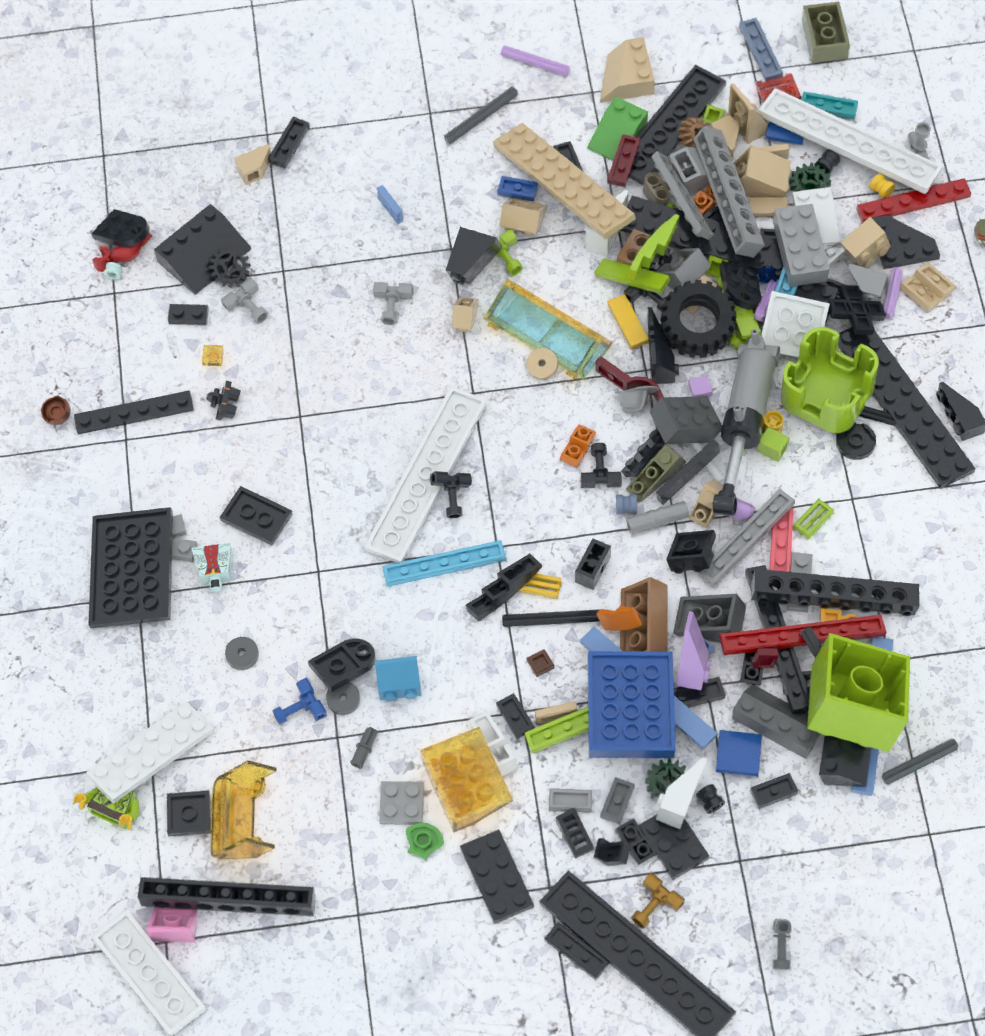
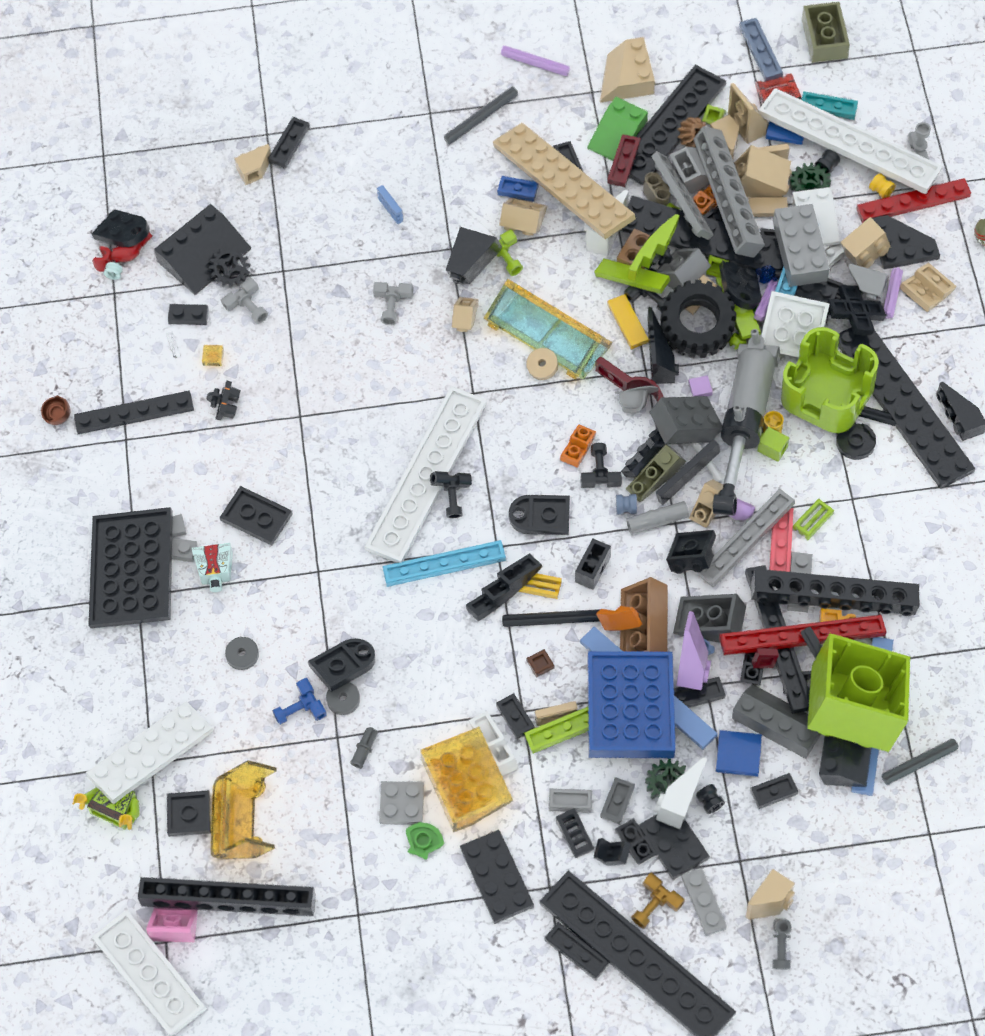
(398, 678): dark azure slope -> none
(541, 514): none -> black plate
(703, 901): none -> light grey plate
(771, 897): none -> tan slope

